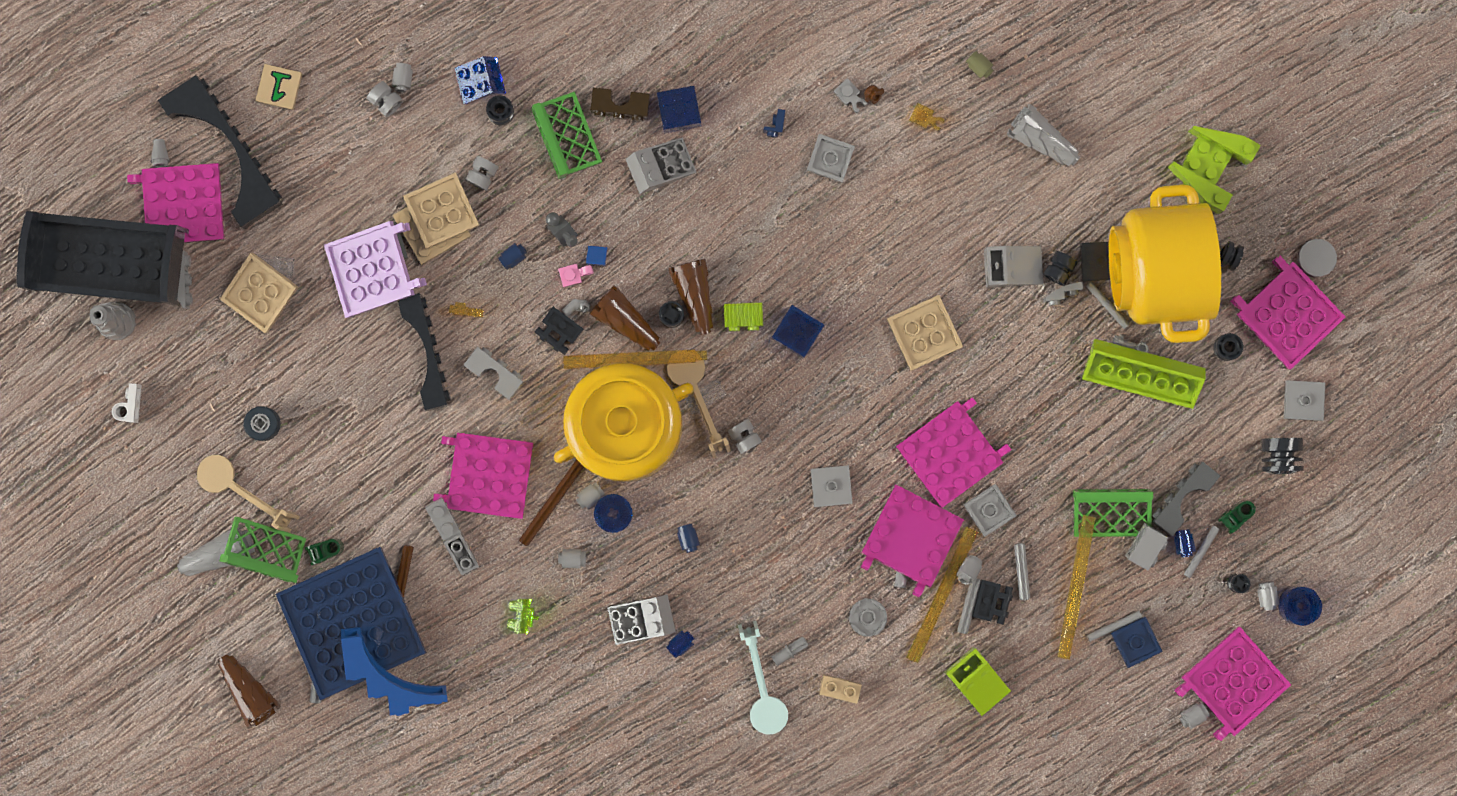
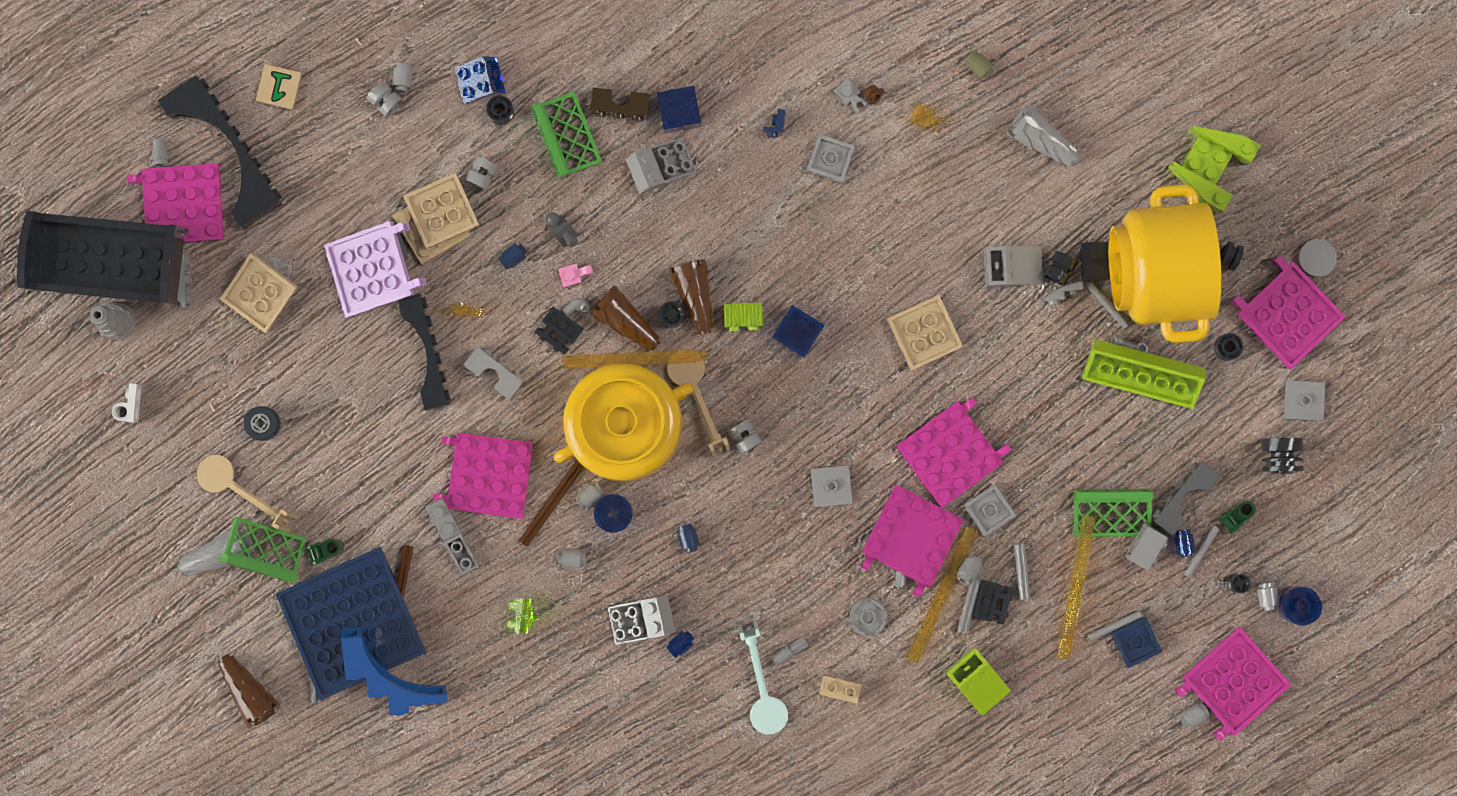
(596, 256): blue slope -> none

